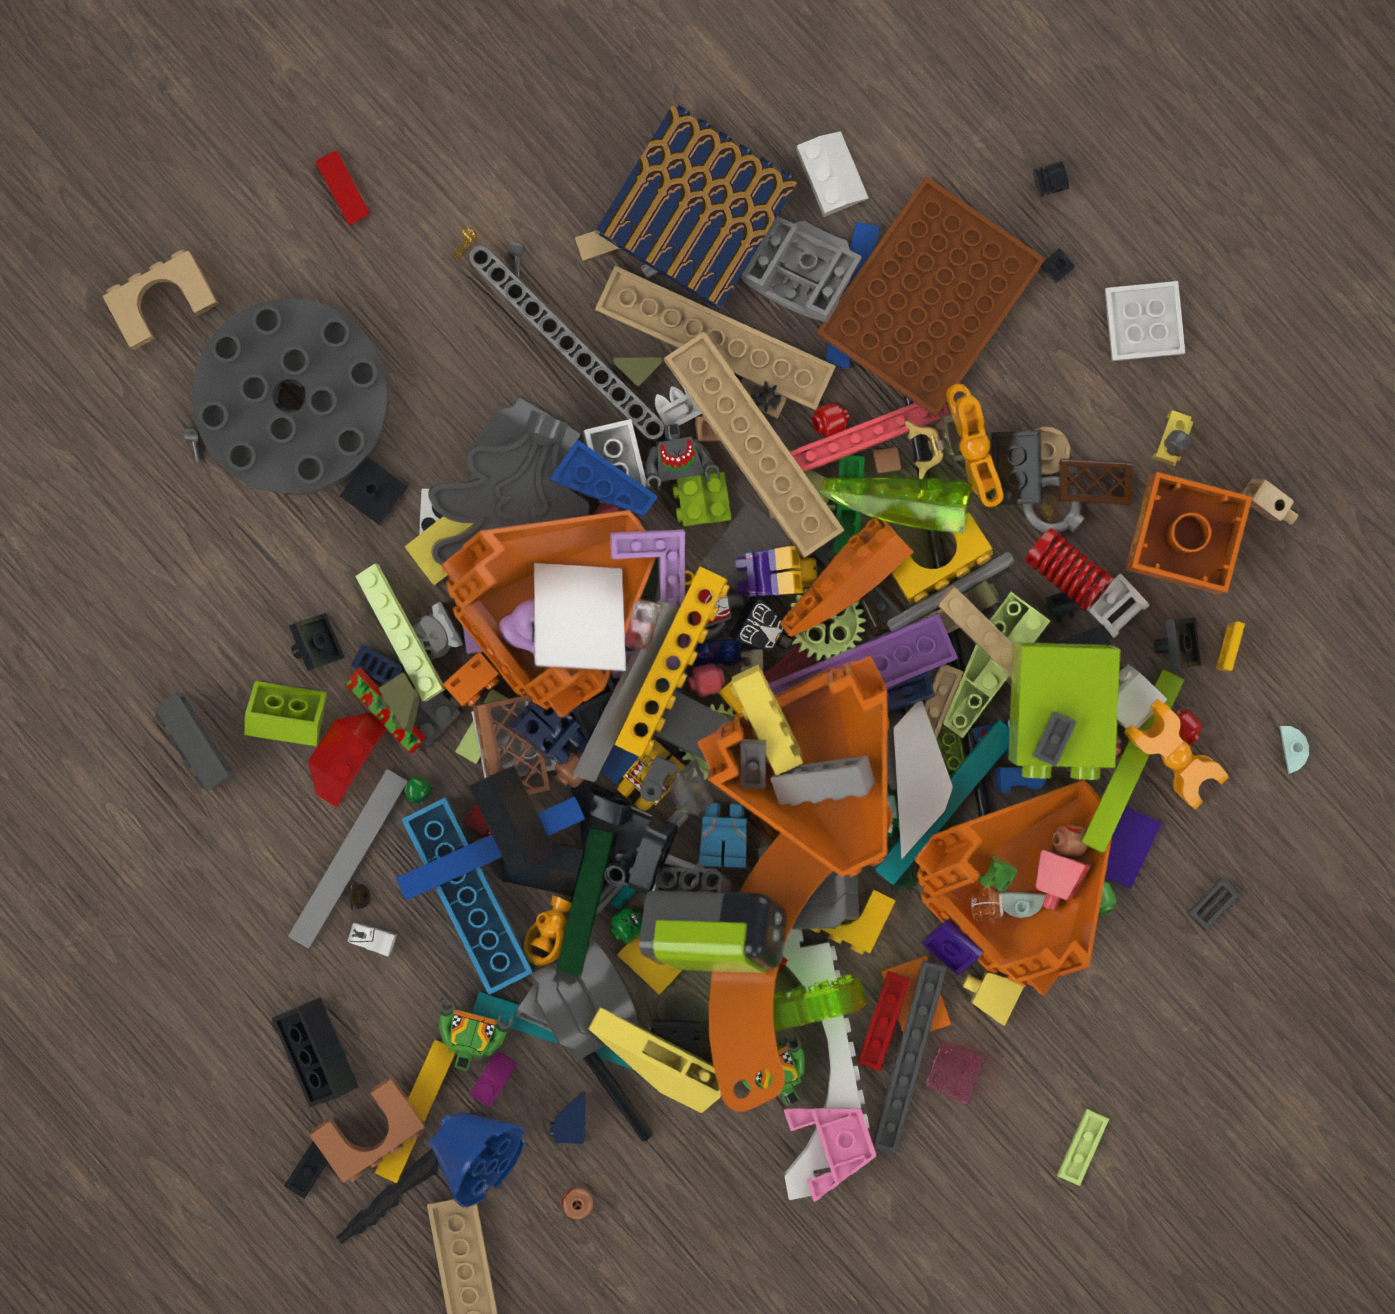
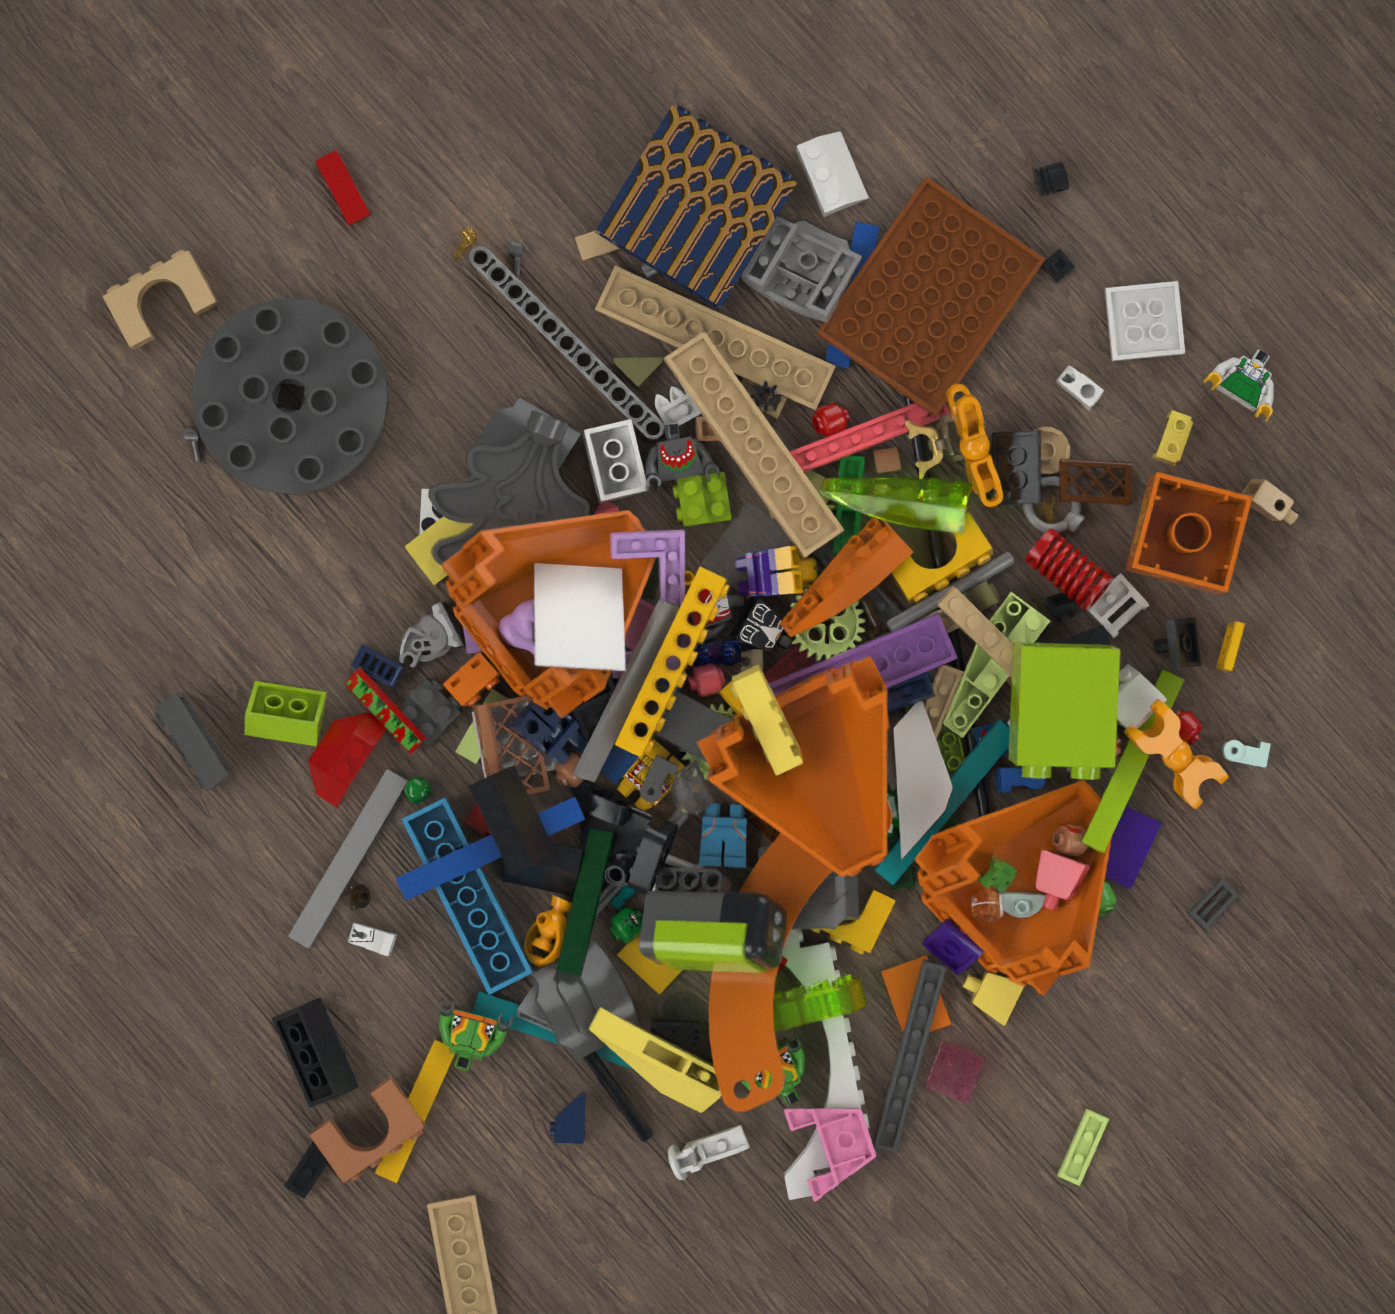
(315, 642): black tile -> none
(373, 491): black tile -> none
(389, 1197): black sword -> none
(400, 632): yellowish green plate -> none
(402, 699): olive slope -> none
(476, 1154): blue cone -> none
(493, 1078): magenta slope -> none
(574, 1194): nougat head -> none
(598, 478): blue wing -> none
(643, 623): clear leg -> none
(706, 1150): none -> white piece
(753, 764): dark grey plate -> none
(824, 781): light grey brick -> none
(884, 1020): red tile -> none
(1054, 738): dark grey plate -> none
(1080, 387): none -> white leg
(1177, 443): dark grey piece -> none
(1237, 752): none -> light aqua leg
(1246, 382): none -> torso
(1295, 748): light aqua plate -> none

